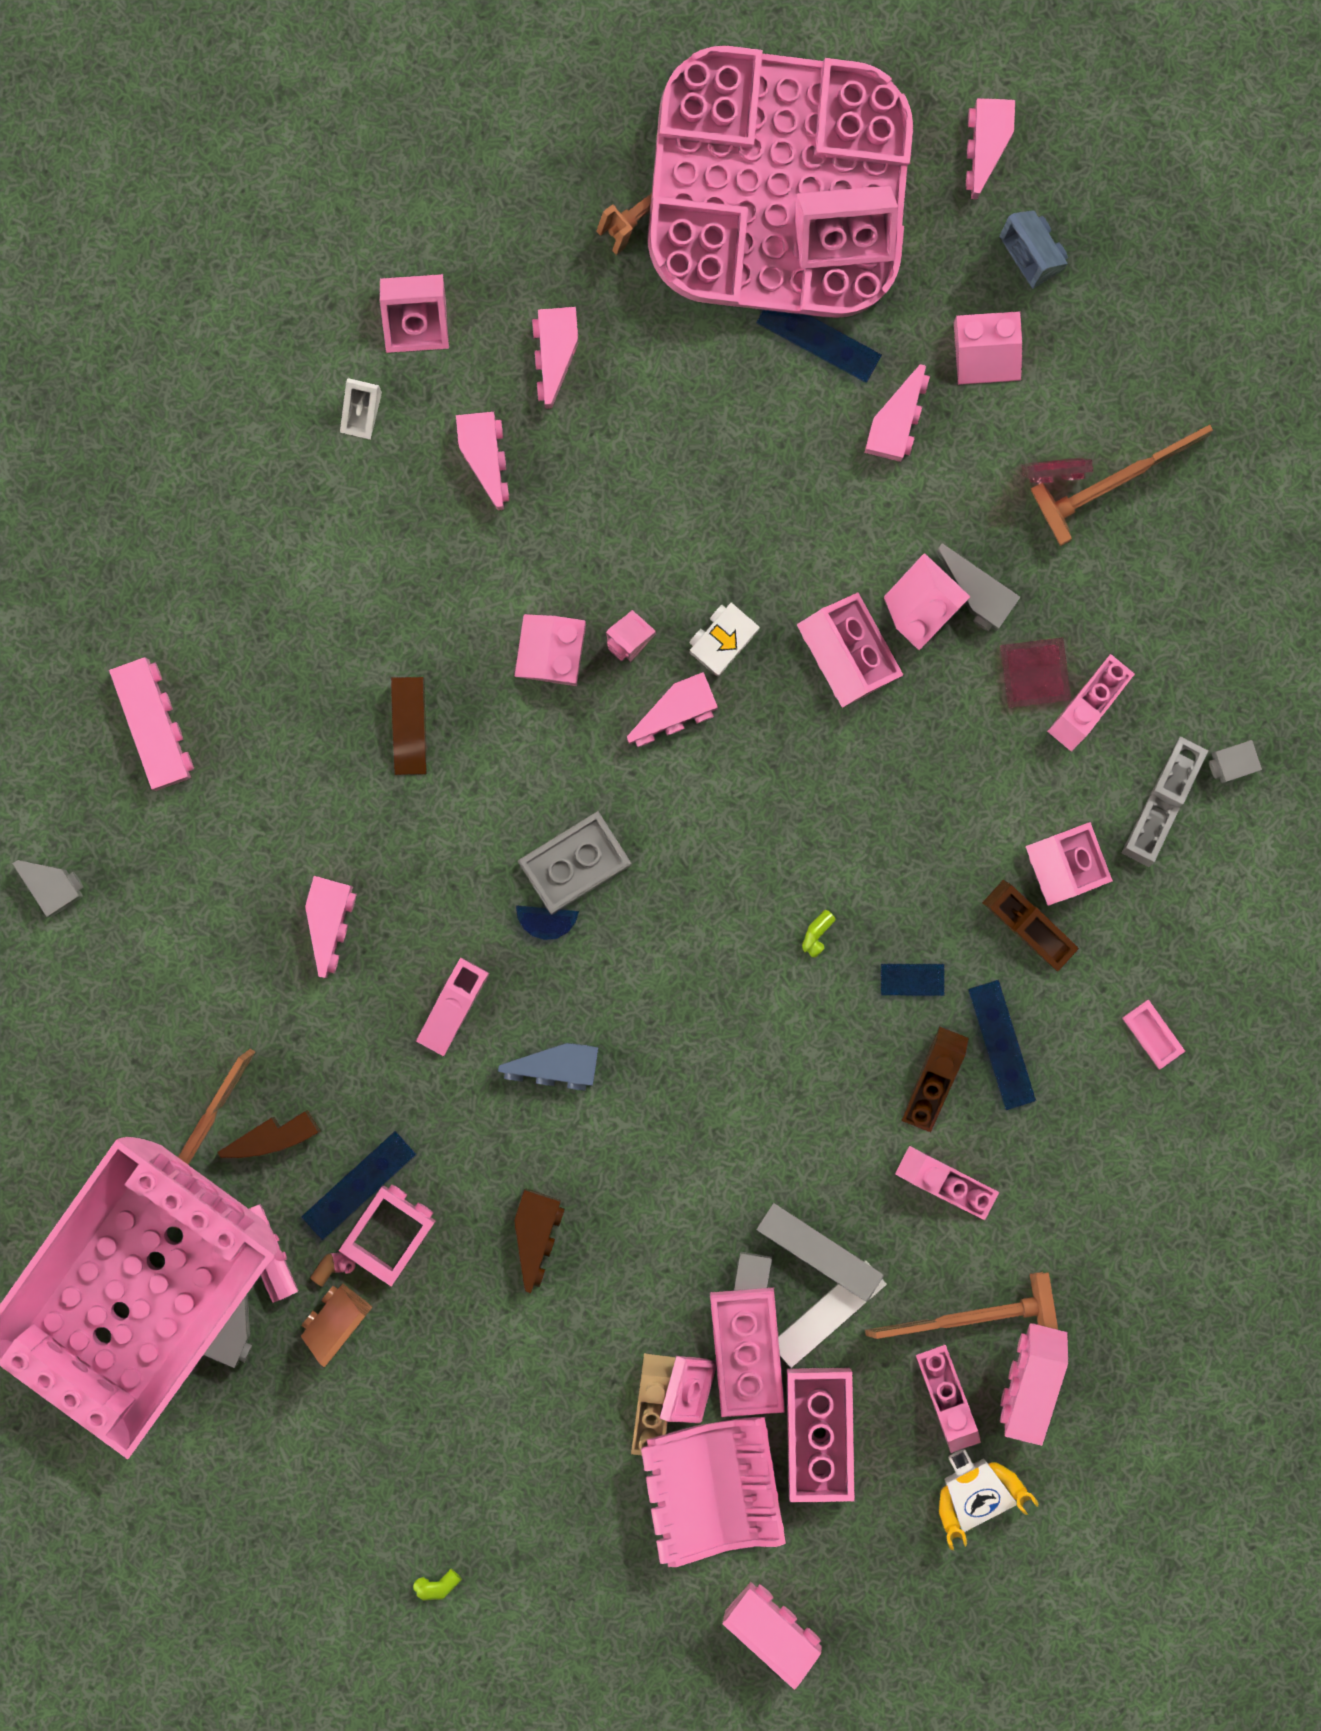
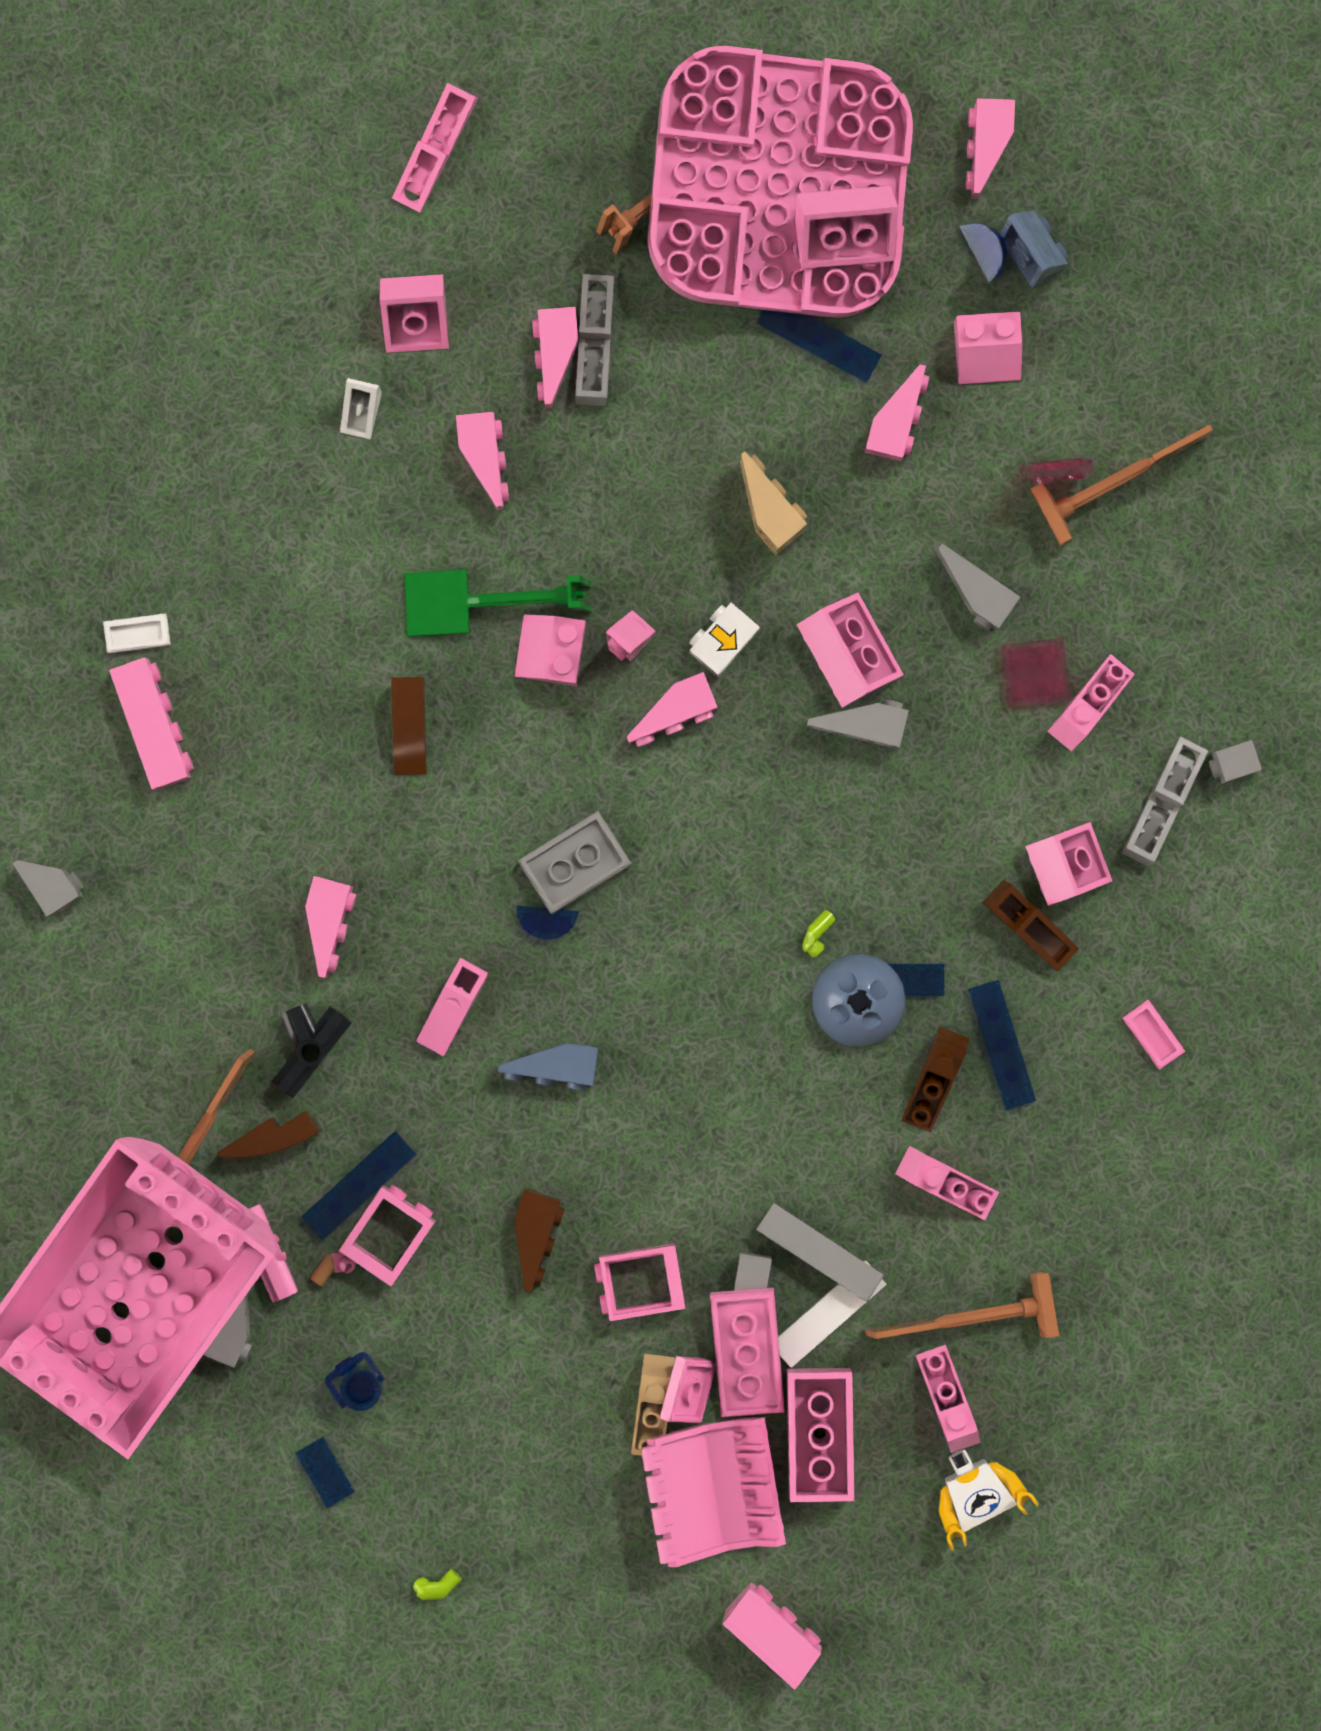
(136, 633): none -> white tile
(302, 1032): none -> black piece
(325, 1472): none -> clear blue tile
(334, 1323): nougat slope -> none
(360, 1386): none -> clear blue piece
(431, 156): none -> bright pink slope
(441, 602): none -> green piece
(594, 332): none -> light grey slope
(608, 1302): none -> bright pink window
(773, 516): none -> tan slope
(845, 982): none -> sand blue piece
(871, 723): none -> light grey slope
(924, 601): bright pink slope -> none
(987, 248): none -> clear blue tile
(1034, 1383): bright pink brick -> none

